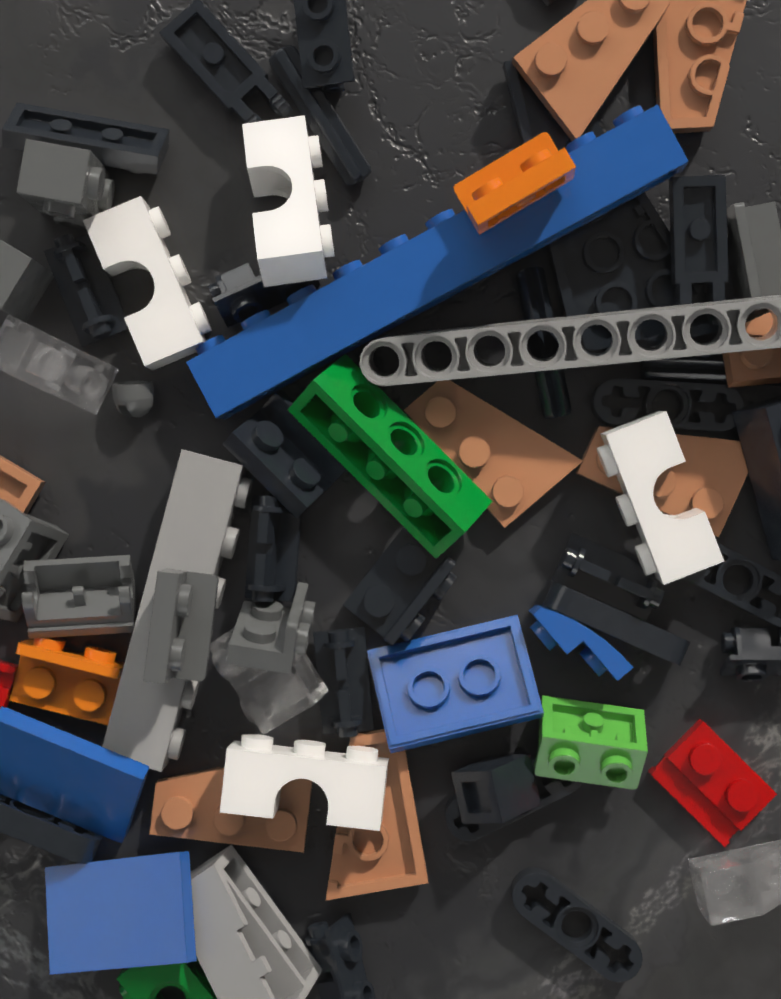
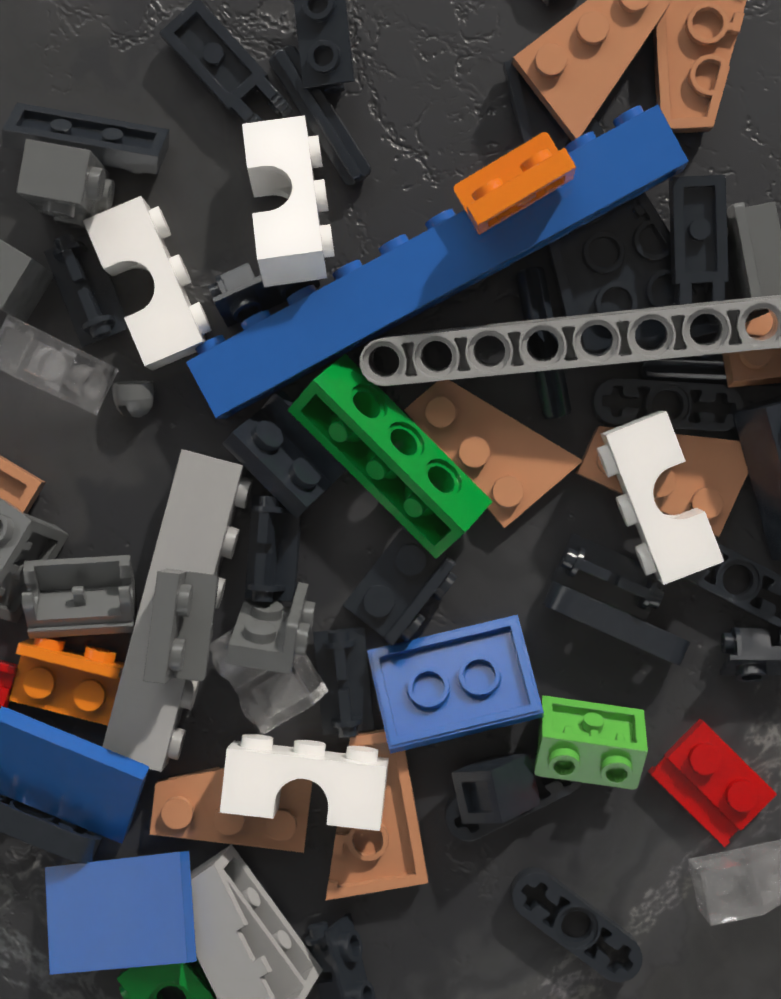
(558, 629): blue slope -> none

